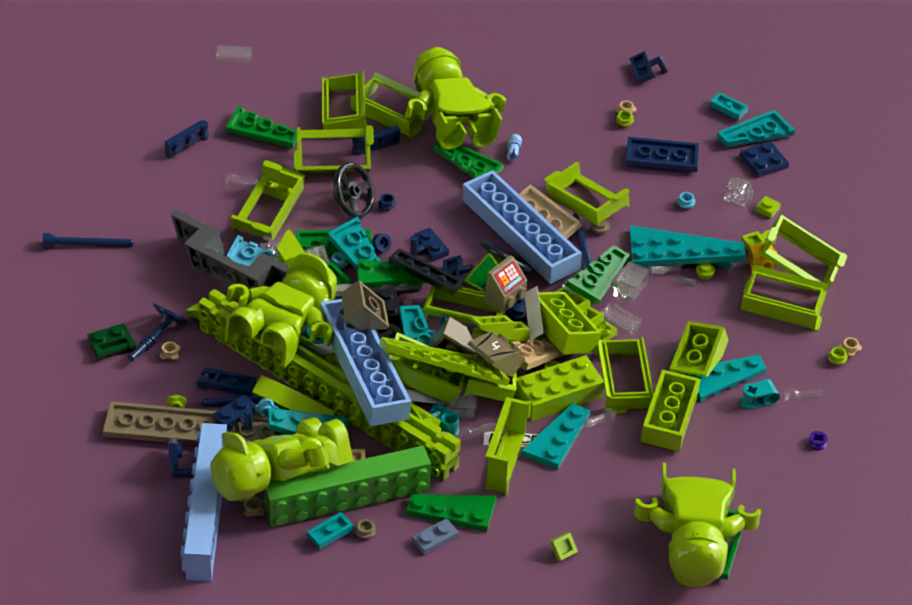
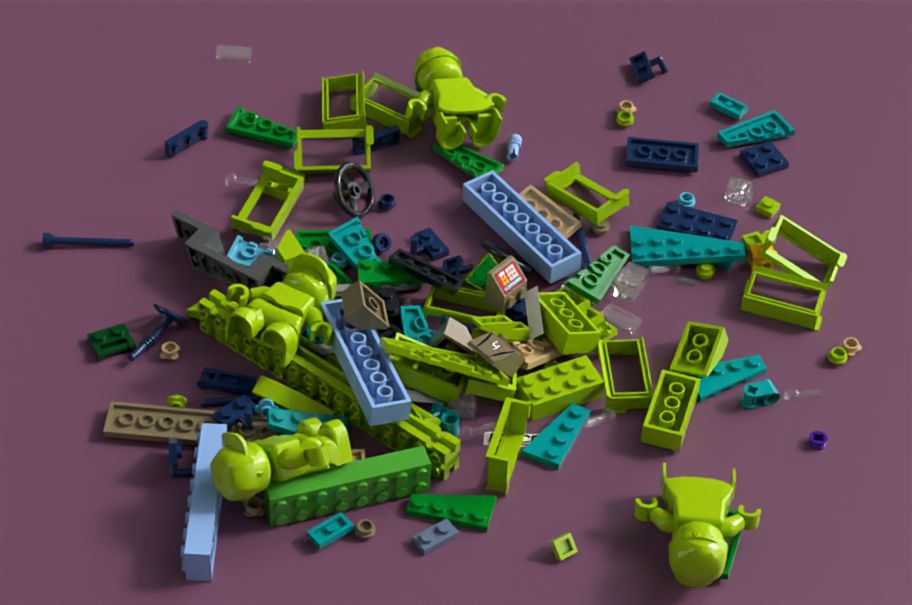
(696, 222): none -> dark blue plate

